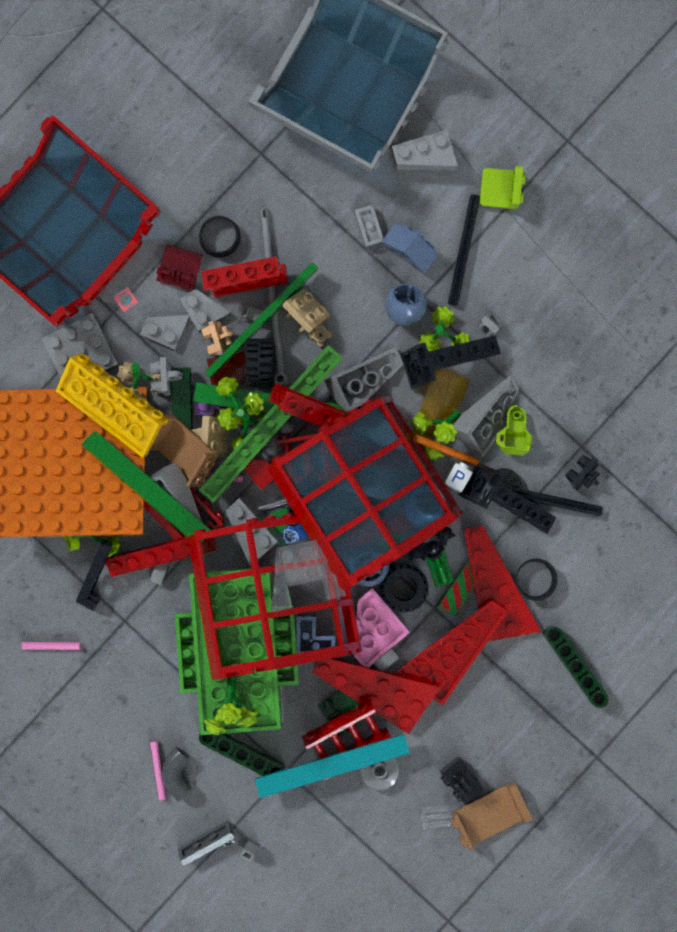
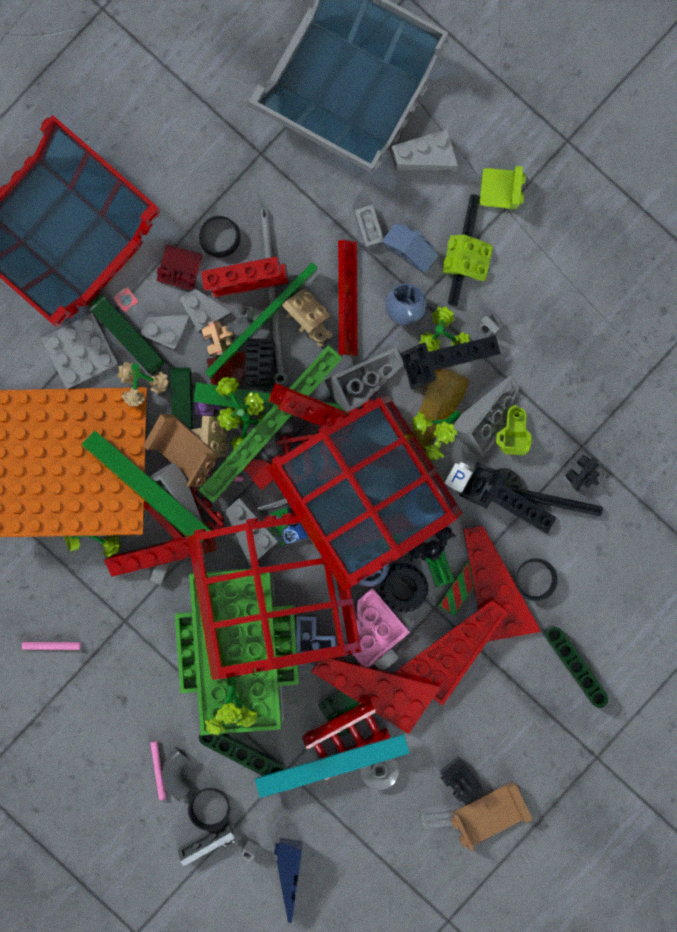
(86, 595): black beam -> none
(110, 404): yellow bracket -> none
(126, 334): none -> dark green beam
(163, 385): light grey hips -> none
(207, 827): none -> black tyre
(288, 863): none -> dark blue wedge
(300, 565): clear wing -> none
(347, 298): none -> red plate
(445, 449): orange bar -> none
(467, 257): none -> lime bracket

